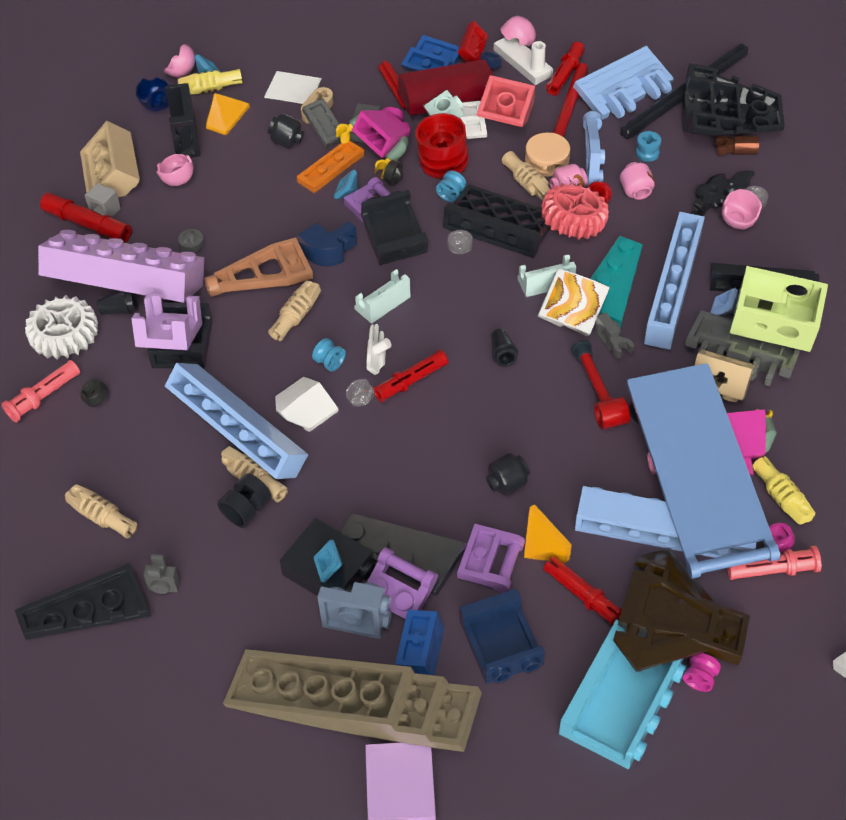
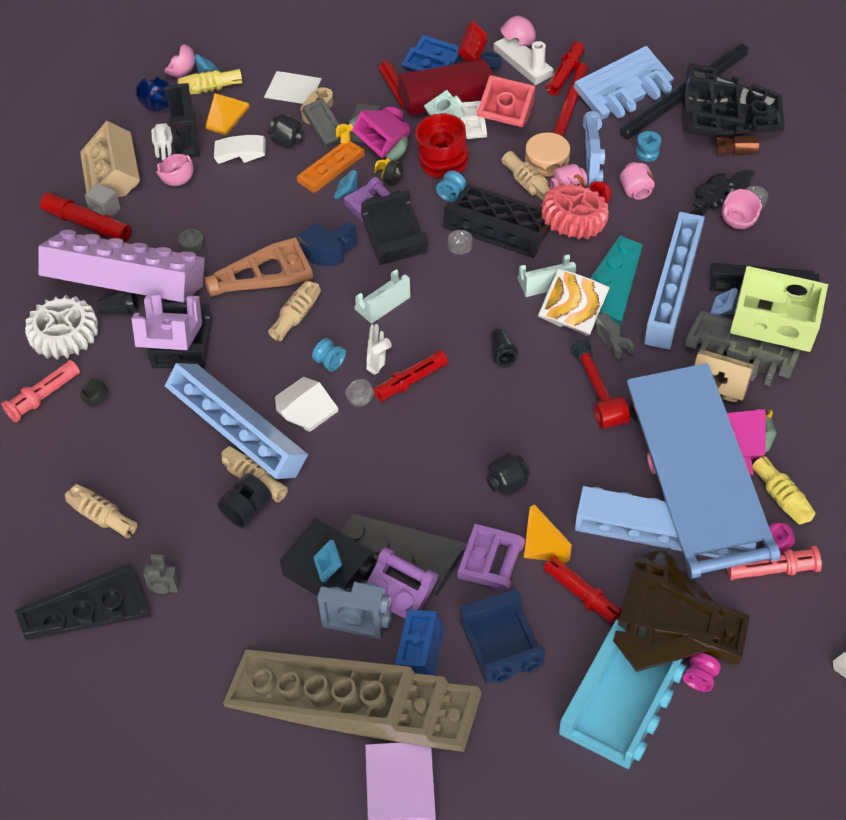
(162, 139): none -> white piece
(246, 146): none -> white slope

